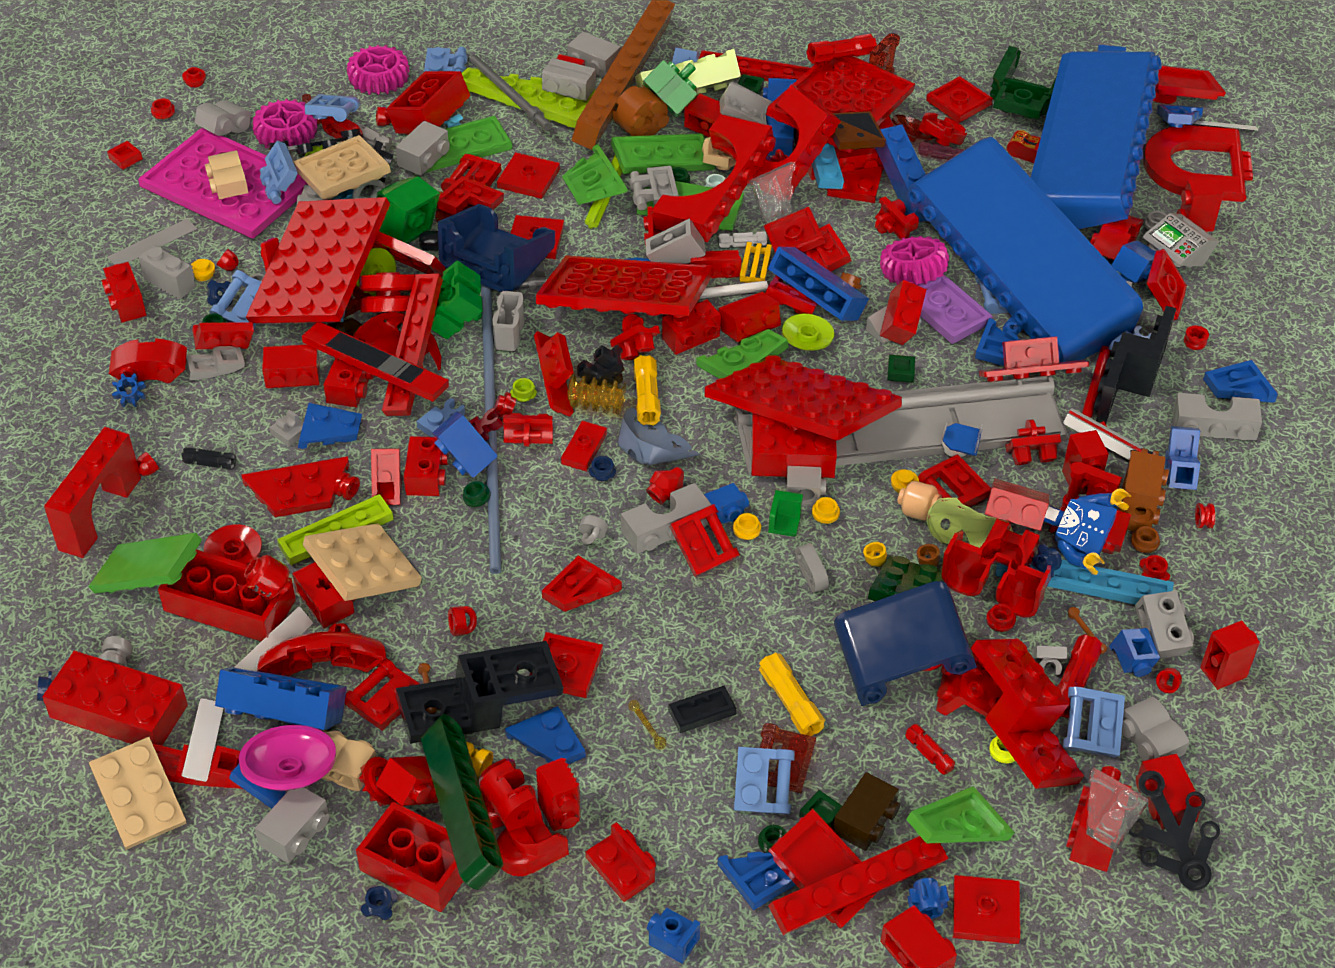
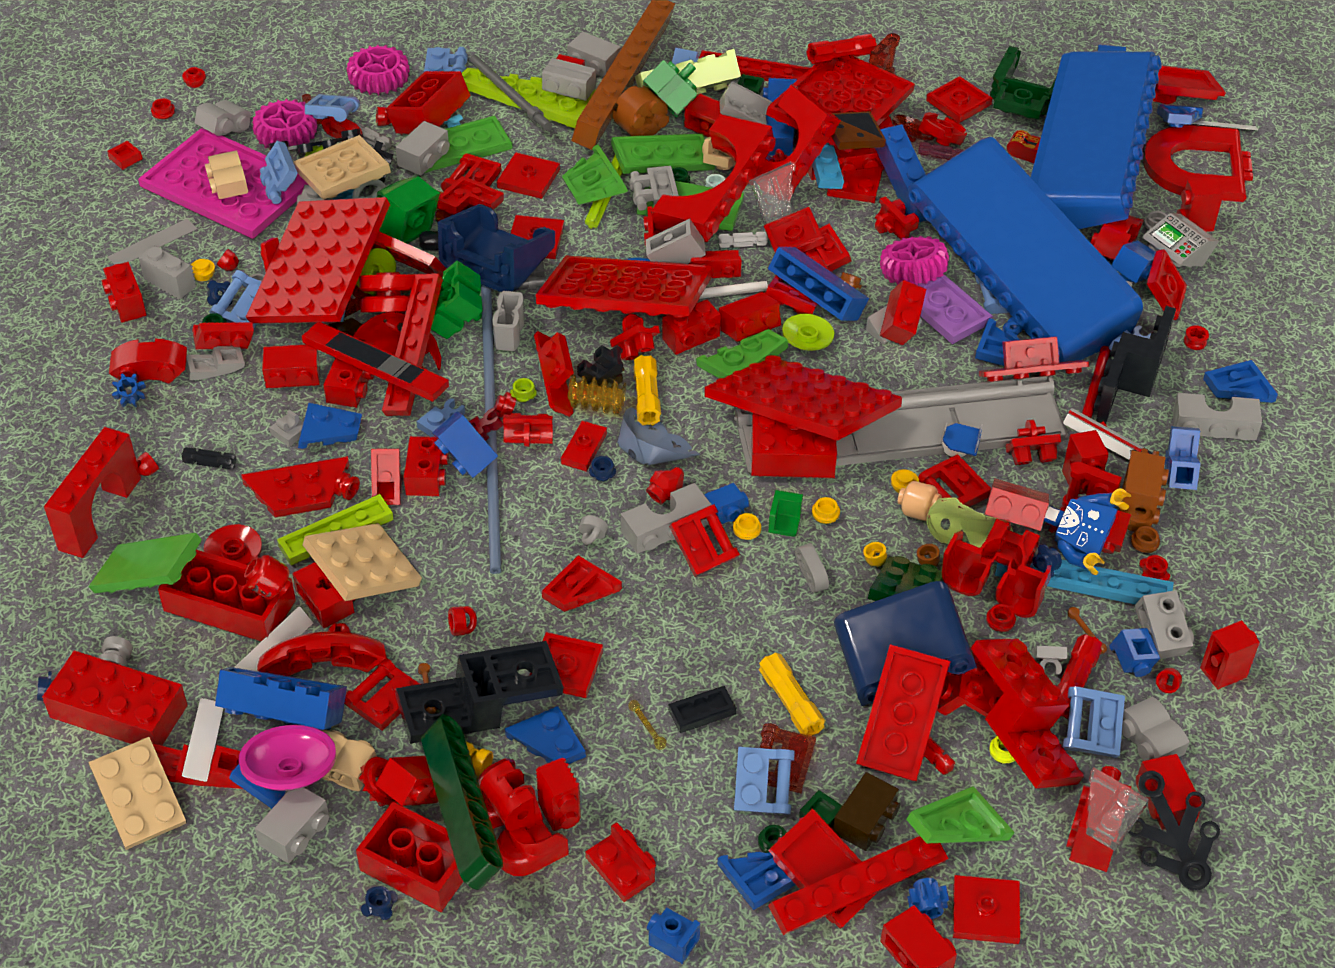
(476, 494): dark green plate -> none
(757, 250): yellow tile -> none
(806, 482): light grey brick -> none
(901, 368): dark green plate -> none
(903, 713): none -> red plate
(1205, 515): red bush -> none

